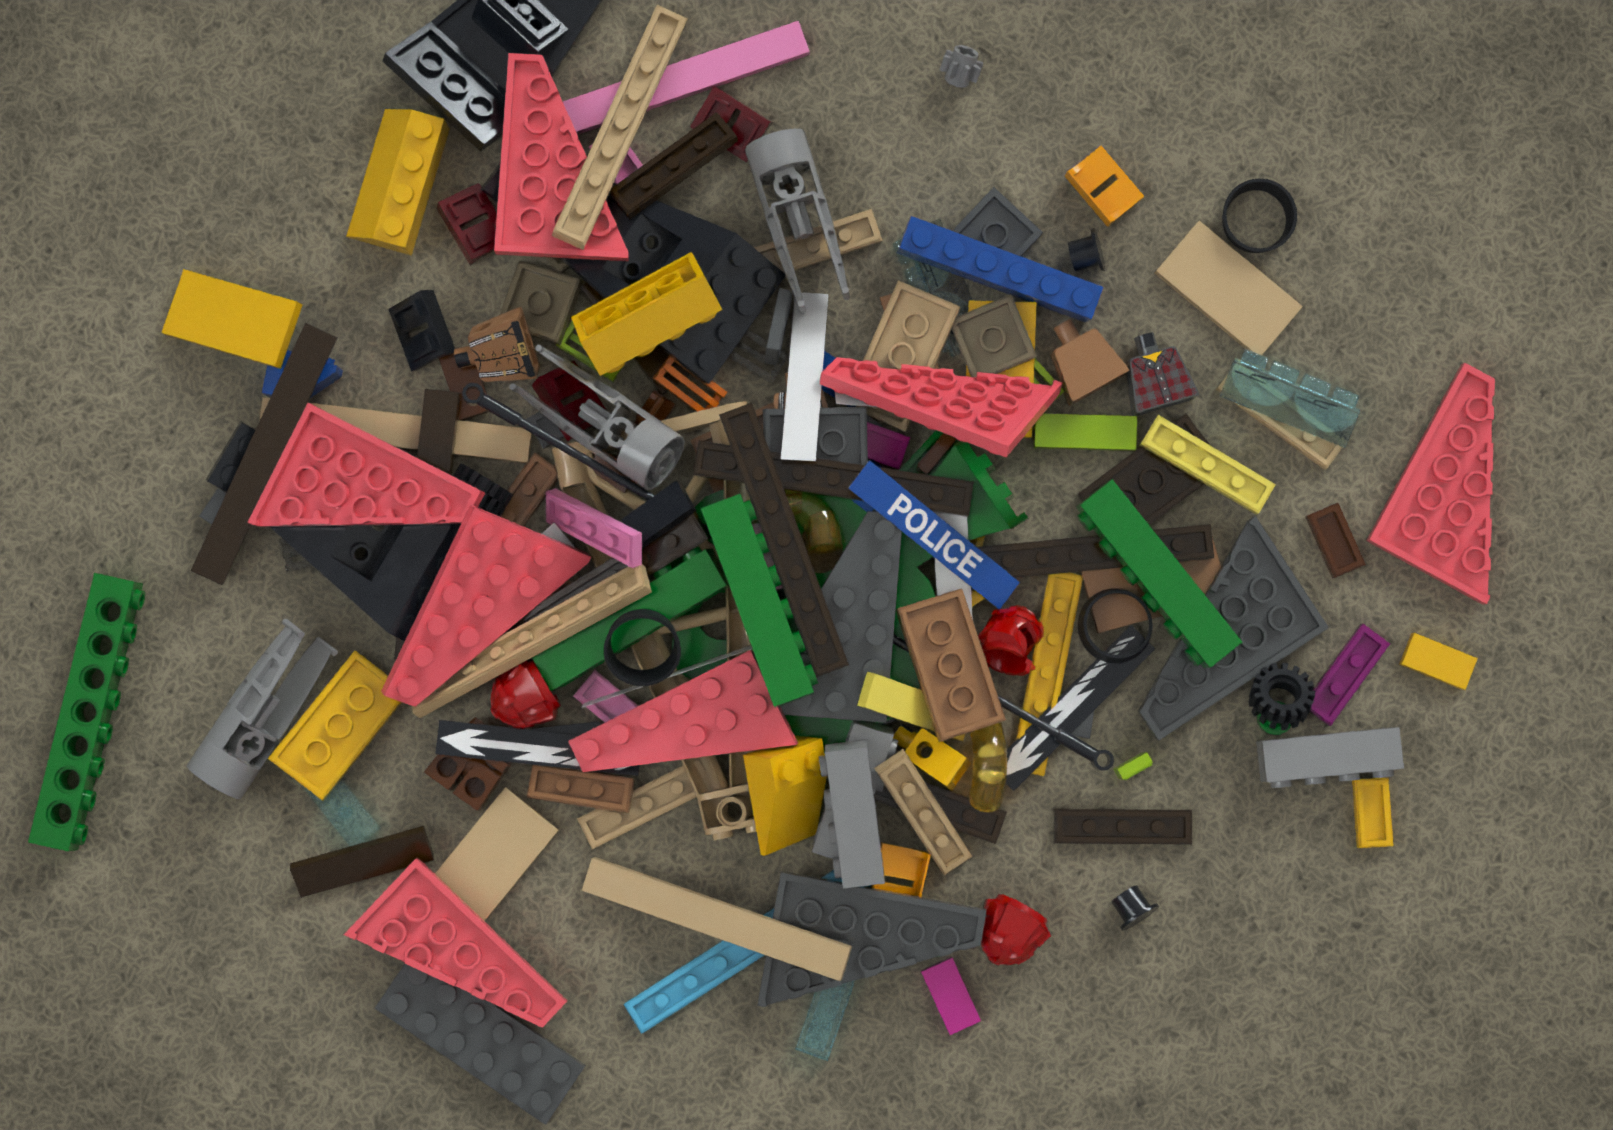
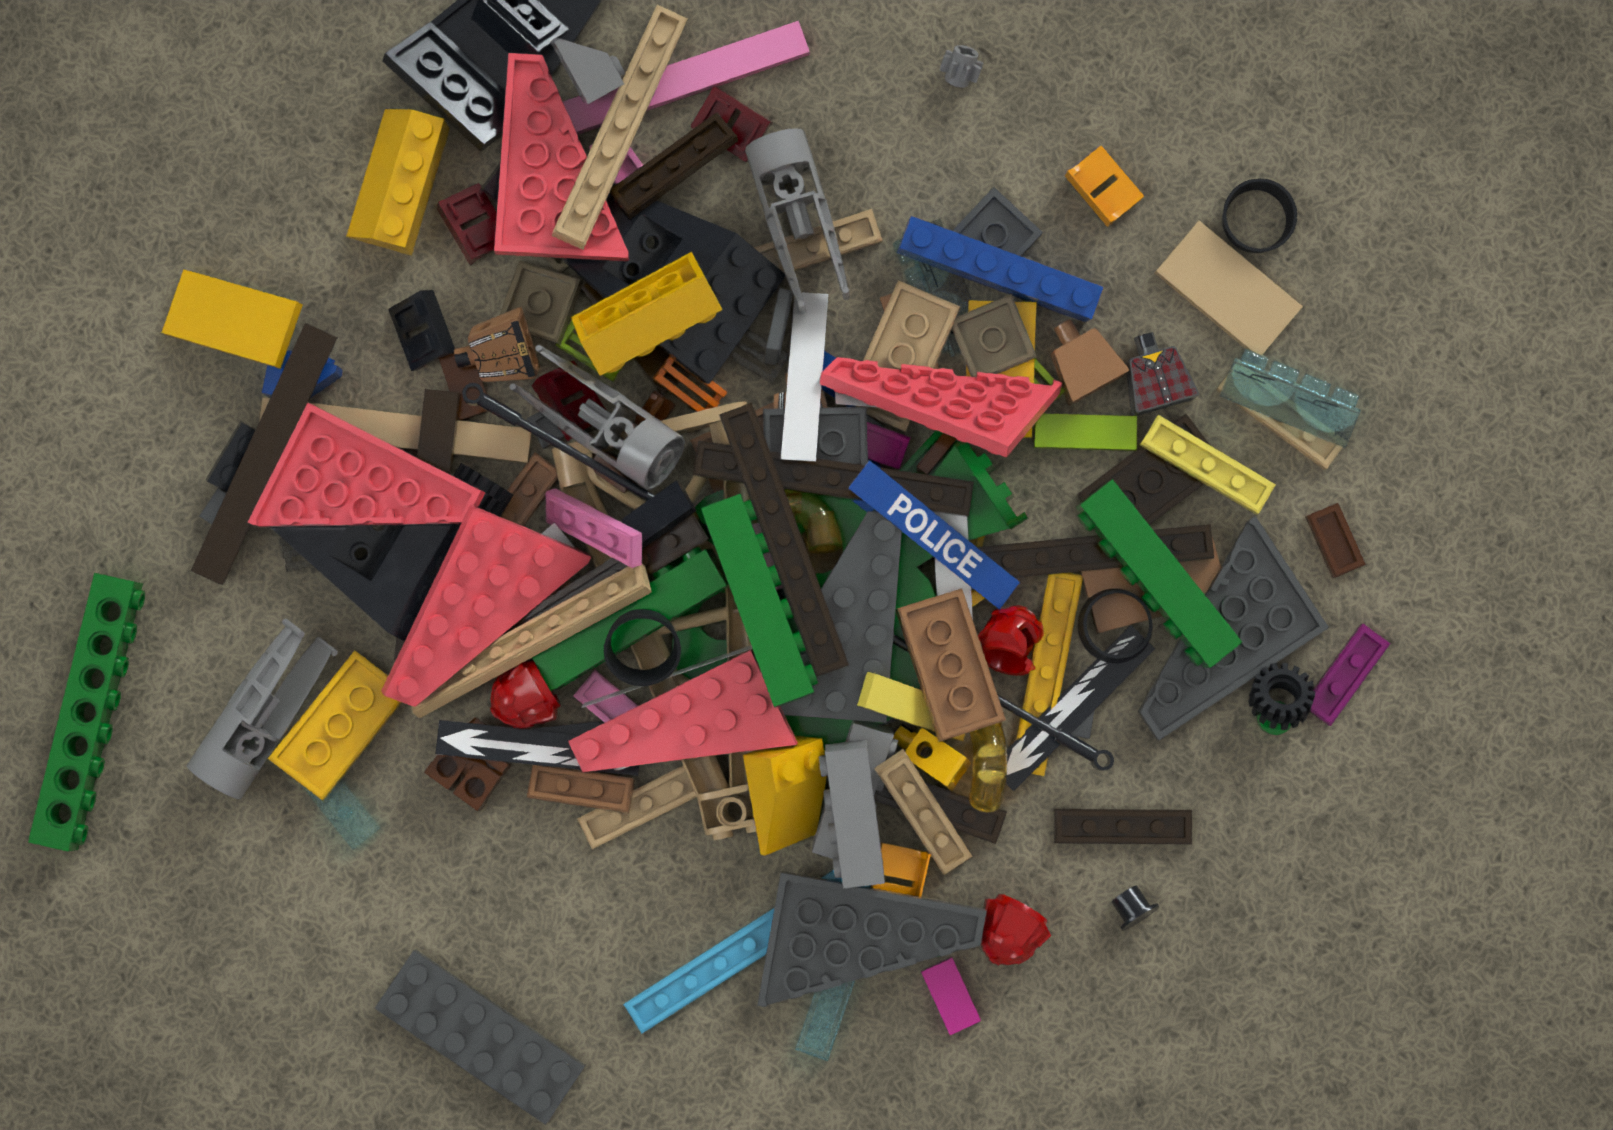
(361, 861): dark brown tile -> none
(443, 937): coral wing -> none
(496, 852): tan tile -> none
(589, 69): none -> light grey slope
(717, 918): tan tile -> none
(1086, 252): black piece -> none
(1133, 766): lime tile -> none
(1330, 755): light grey brick -> none
(1372, 812): yellow tile -> none
(1438, 661): yellow tile -> none
(1442, 500): coral wing -> none

